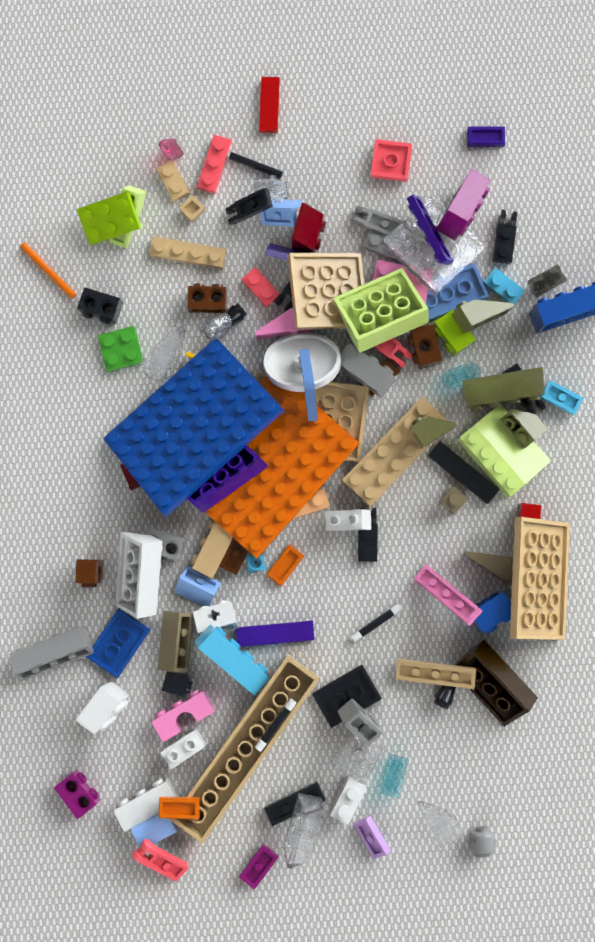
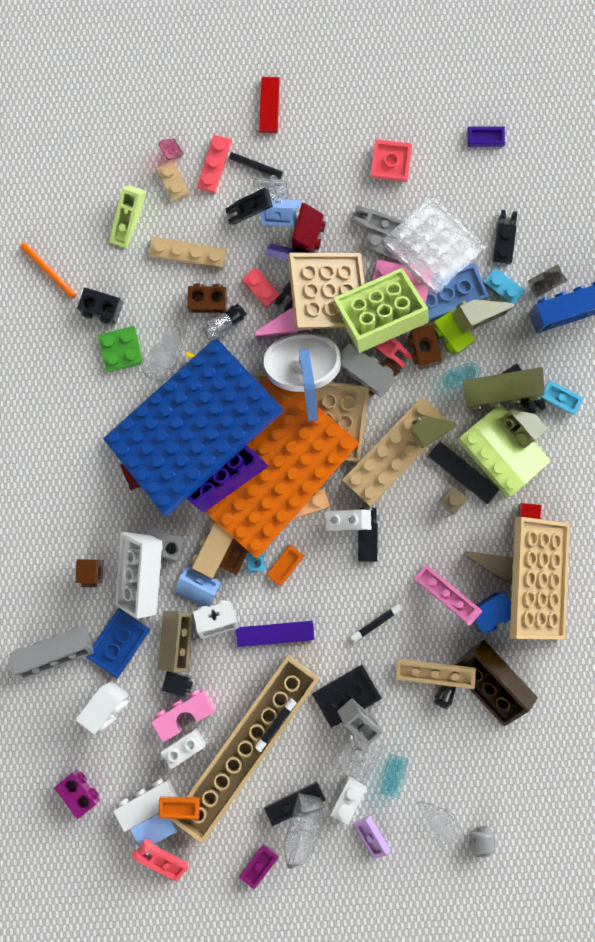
(109, 218): lime plate -> none
(192, 208): tan plate -> none
(232, 659): medium azure brick -> none
(427, 225): dark purple plate -> none
(462, 207): brick -> none

